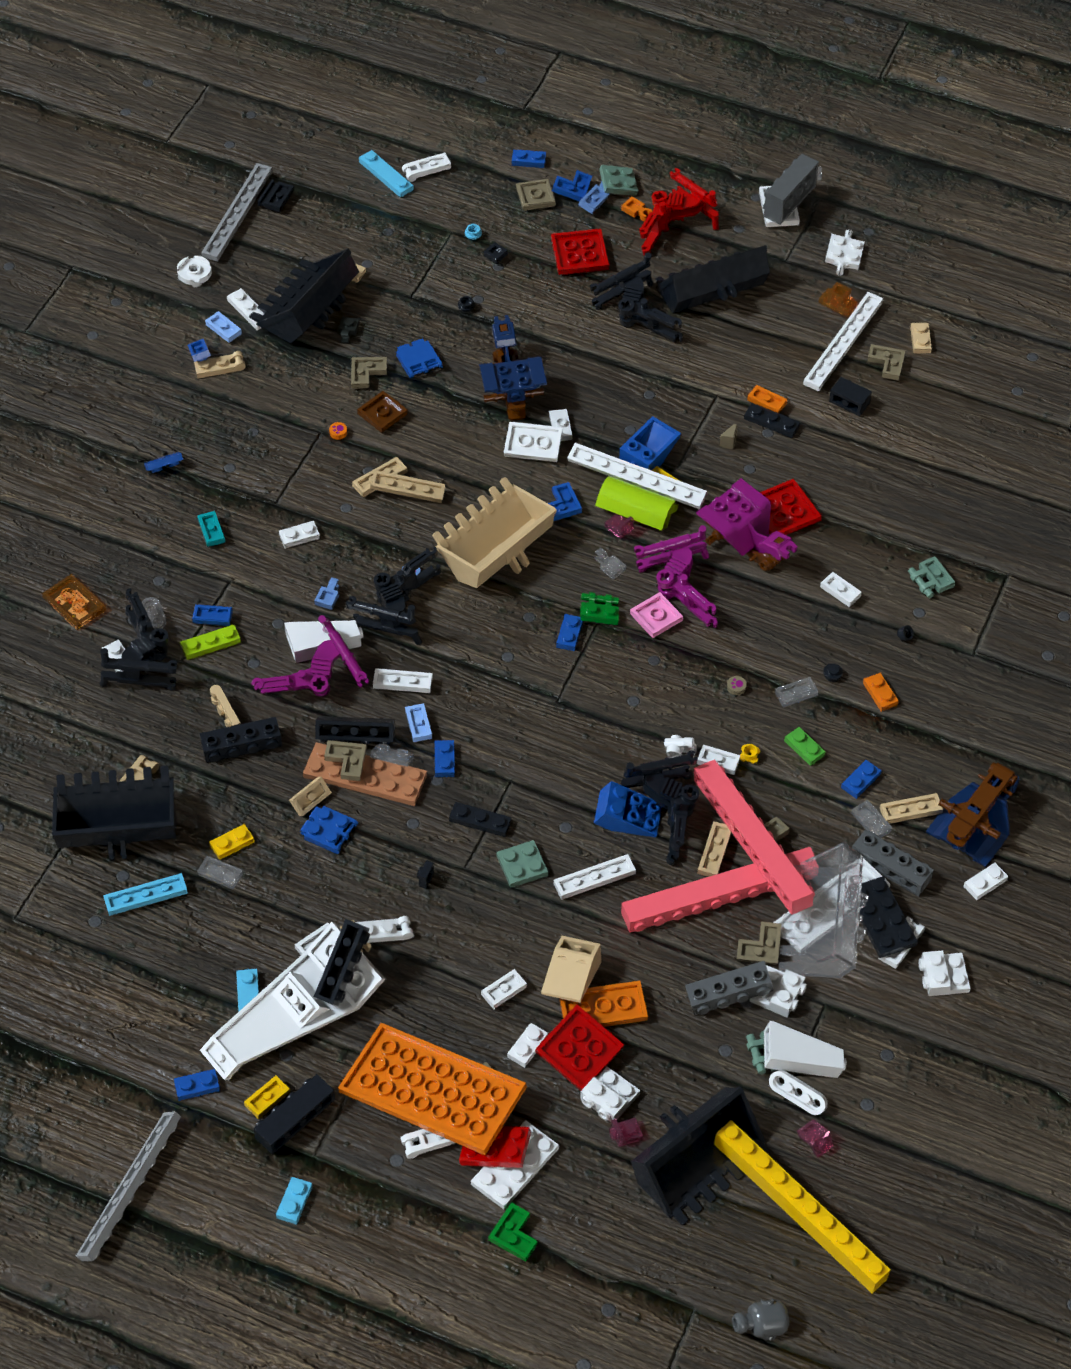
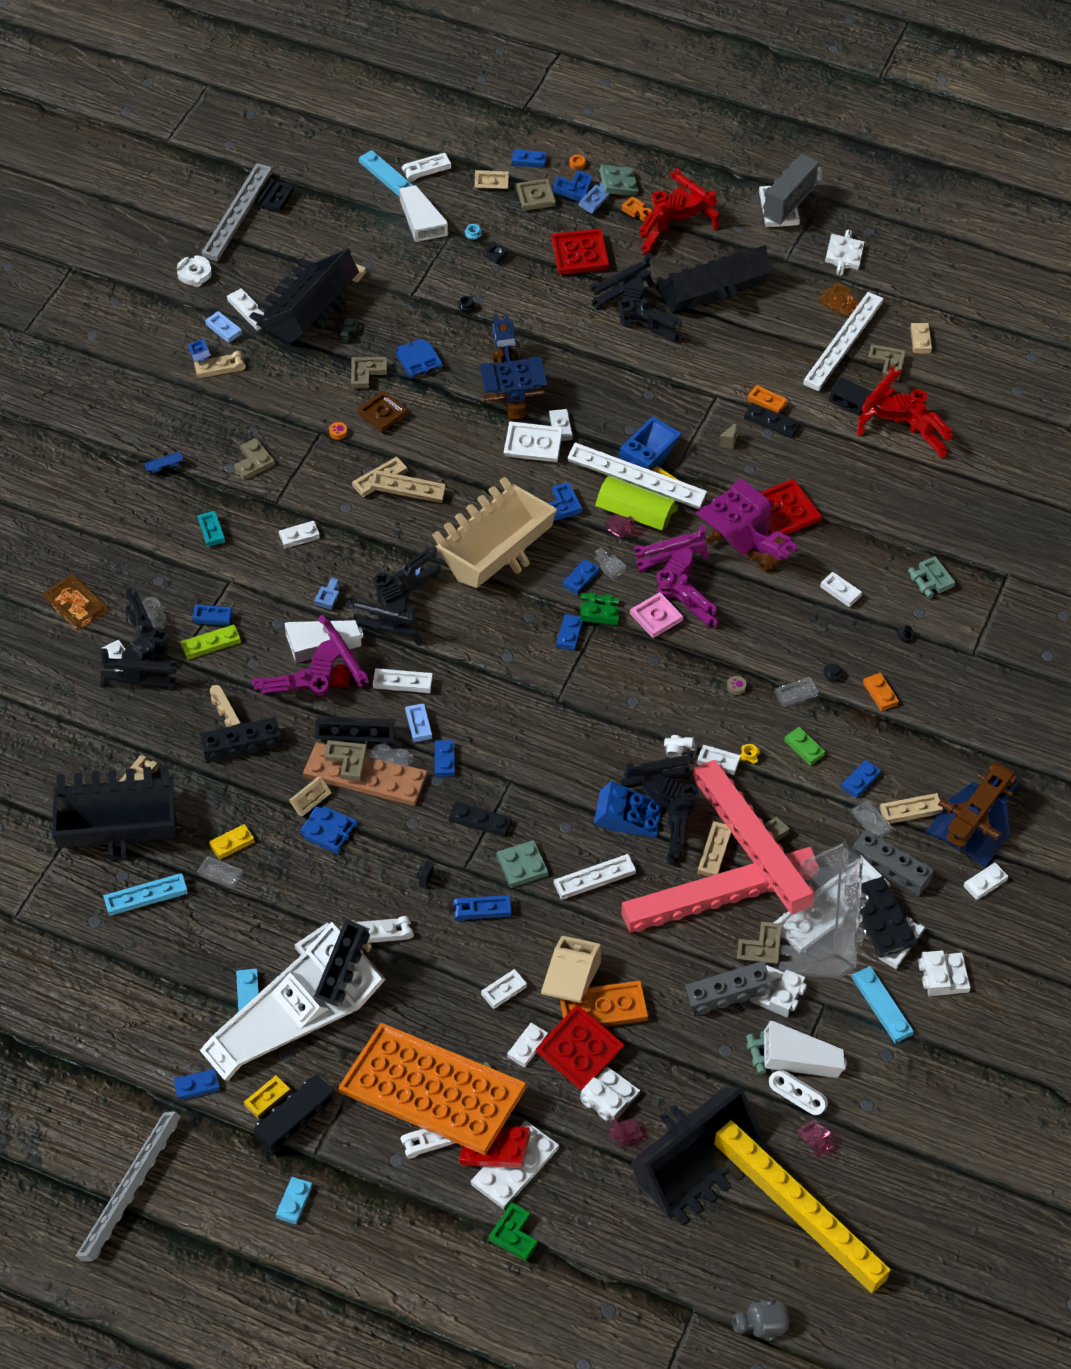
(256, 461): none -> dark tan plate
(340, 676): none -> red tile
(421, 215): none -> white slope
(482, 907): none -> blue plate
(491, 179): none -> tan plate
(577, 162): none -> orange tile
(581, 576): none -> blue plate
(882, 1004): none -> medium azure plate
(904, 408): none -> red piece

